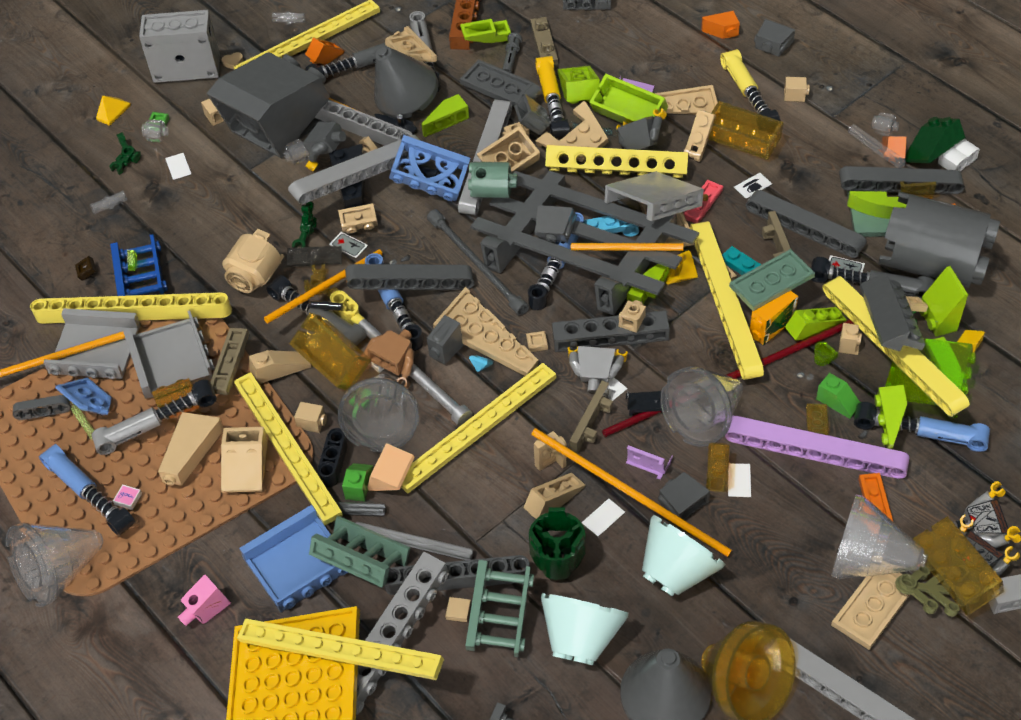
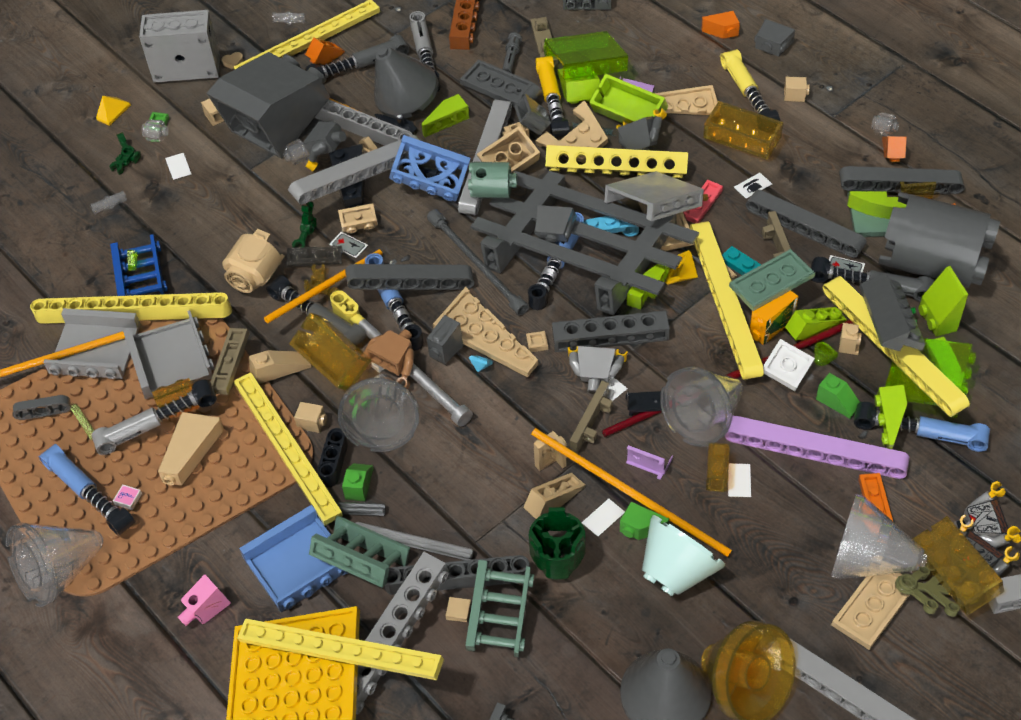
(85, 268): dark brown tile -> none
(86, 396): medium blue tile -> none
(243, 459): tan slope -> none
(325, 305): black piece -> none
(390, 469): light nougat slope -> none
(411, 45): tan wing -> none
(477, 426): light yellow plate -> none
(486, 31): lime slope -> none
(580, 627): light aqua cone -> none
(587, 54): none -> clear neon green panel
(628, 246): light orange piece -> none
(634, 312): tan brick -> none
(637, 520): none -> bright green slope
(683, 496): dark grey torso -> none
(700, 134): tan plate -> none
(787, 364): none -> white plate
(817, 418): clear yellow tile -> none
(876, 146): clear axle -> none
(917, 304): tan tile -> none
(935, 139): dark green slope -> none
(959, 156): white brick -> none
(972, 337): yellow slope -> none

